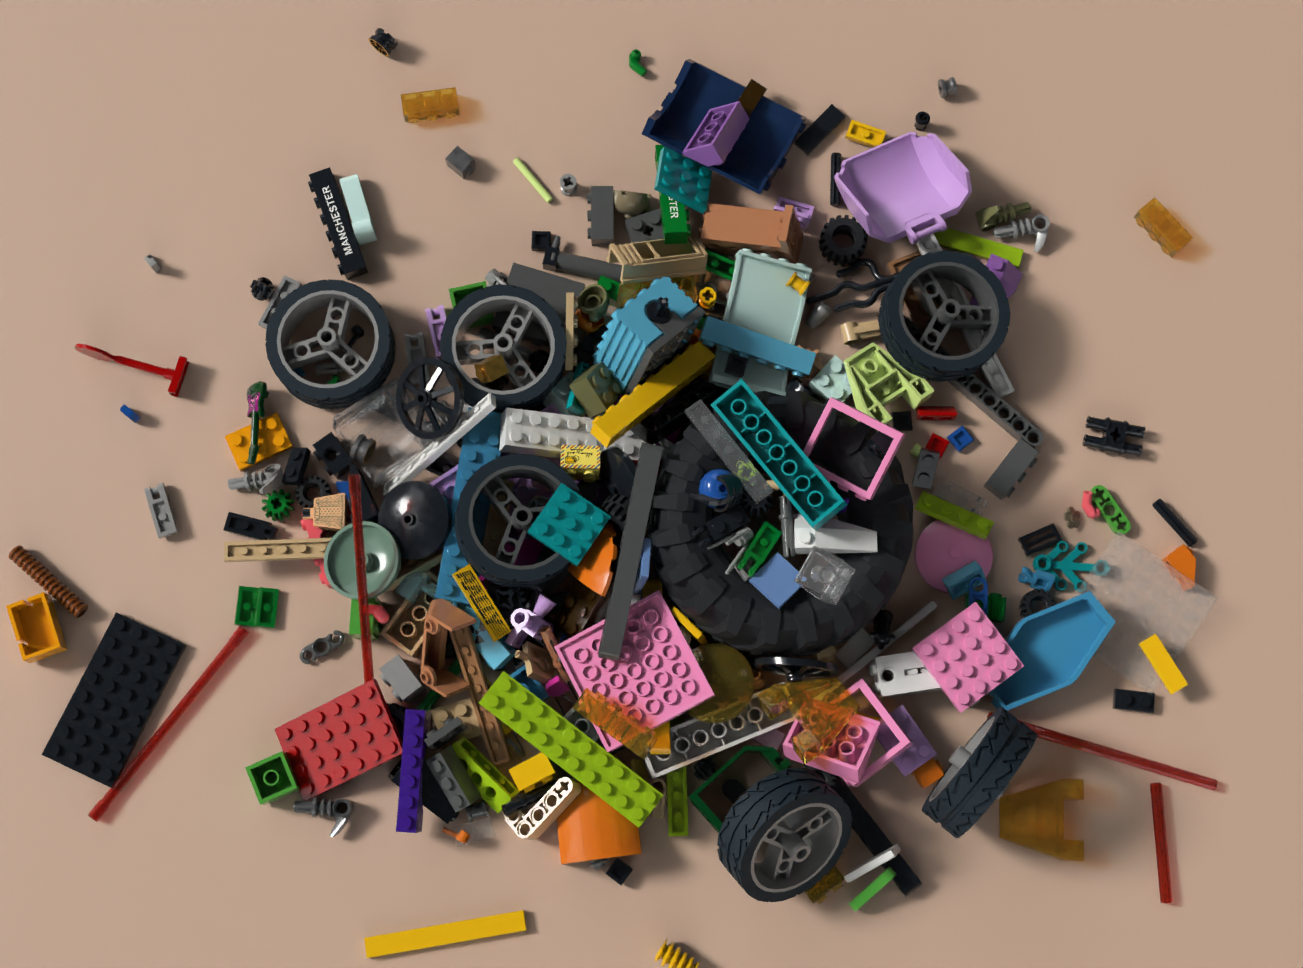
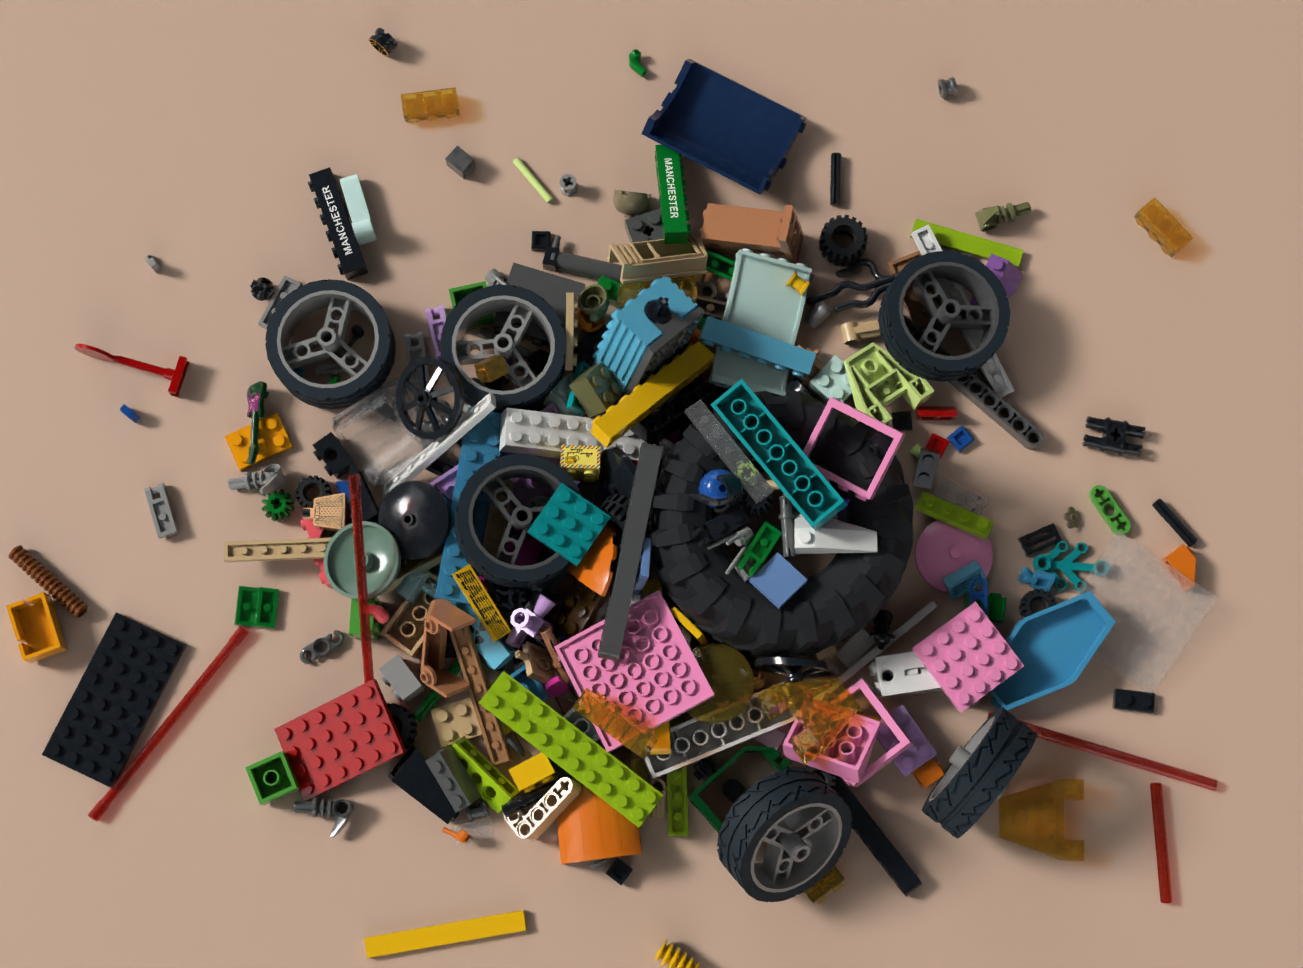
(249, 527): black hinge -> none
(296, 466): black plate -> none
(363, 449): flat silver wheel -> none
(410, 789): dark purple arch -> none
(451, 728): dark grey plate -> none
(601, 215): dark grey brick -> none
(683, 180): teal plate -> none
(707, 291): yellow bush -> none
(717, 134): medium lavender slope -> none
(736, 365): black tile -> none
(751, 96): dark brown tile -> none
(802, 210): lavender bracket -> none
(820, 129): black tile -> none
(824, 575): clear slope -> none
(865, 134): yellow plate -> none
(872, 863): white tile -> none
(872, 889): bright green beam -> none
(904, 187): lavender windscreen -> none
(922, 119): black pin -> none
(1011, 469): dark grey brick -> none
(1028, 227): light grey piece -> none
(1087, 505): coral arm -> none
(1163, 664): yellow tile -> none

